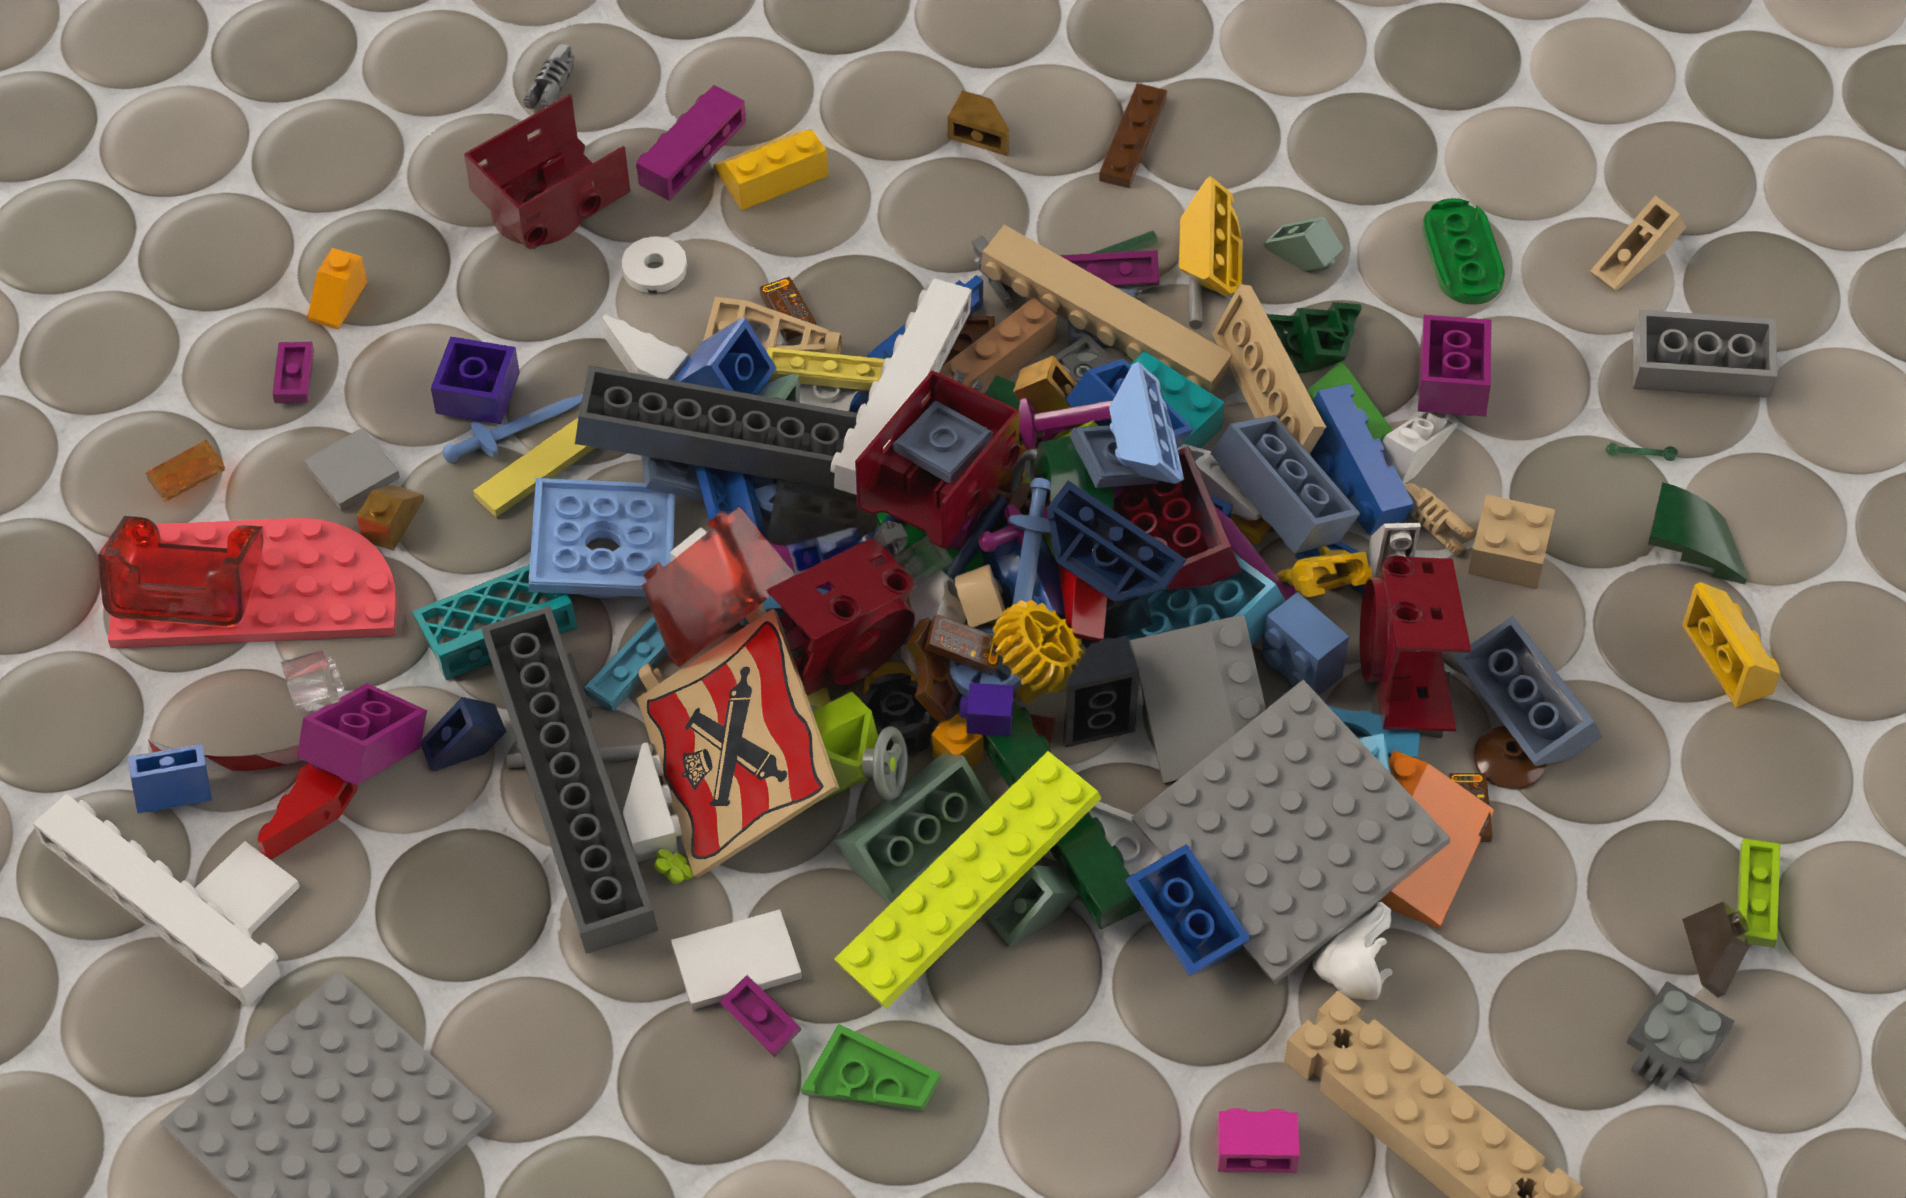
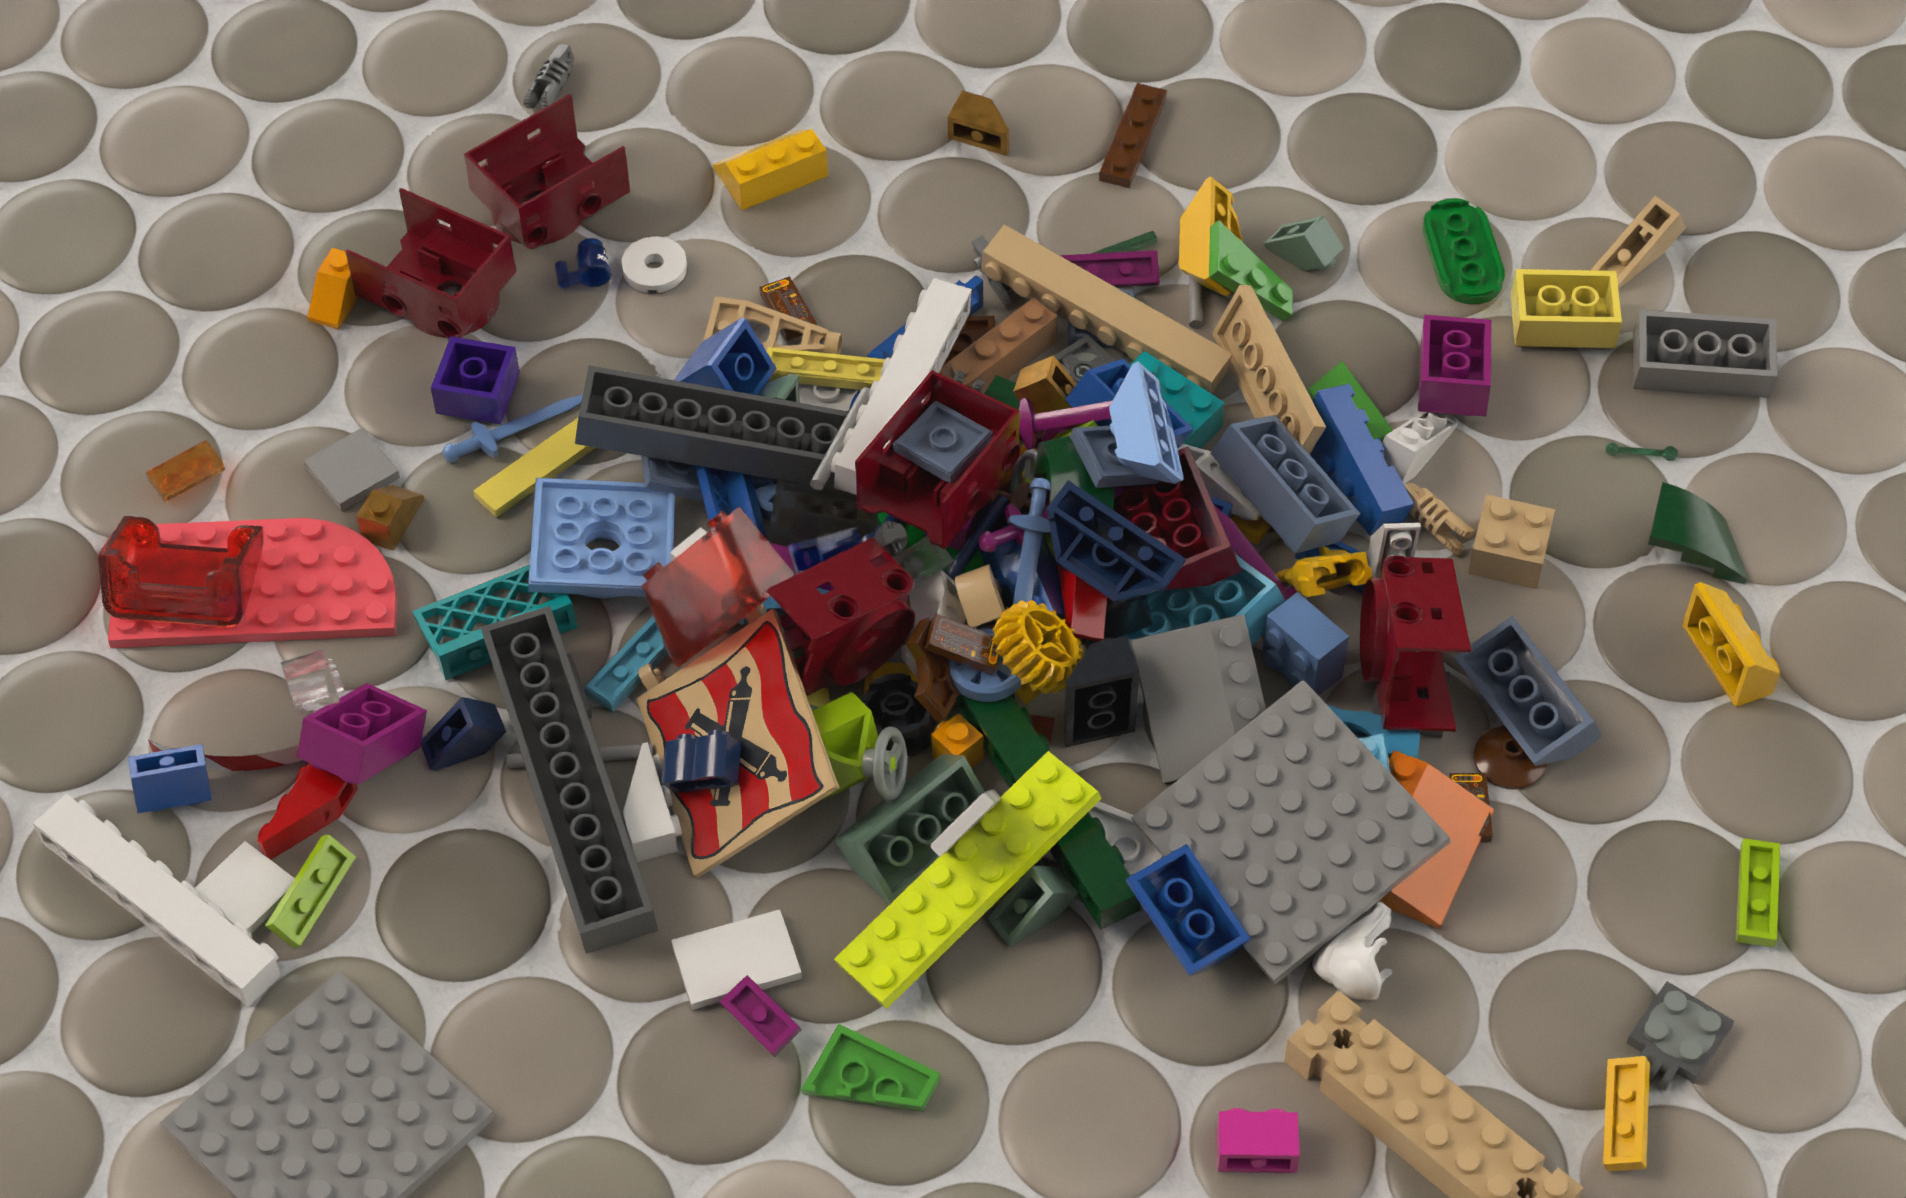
(293, 372): magenta plate -> none
(310, 891): none -> lime plate
(437, 257): none -> dark red piece
(592, 266): none -> clear blue piece
(642, 351): white slope -> none
(673, 866): lime plant -> none
(690, 142): magenta brick -> none
(701, 762): none -> dark blue brick
(824, 469): none -> light grey bar
(965, 822): none -> white tile
(988, 709): dark purple brick -> none
(1235, 265): none -> bright green wing
(1317, 336): dark green slope -> none
(1565, 308): none -> light yellow brick
(1626, 1114): none -> yellow plate
(1717, 945): dark brown slope -> none

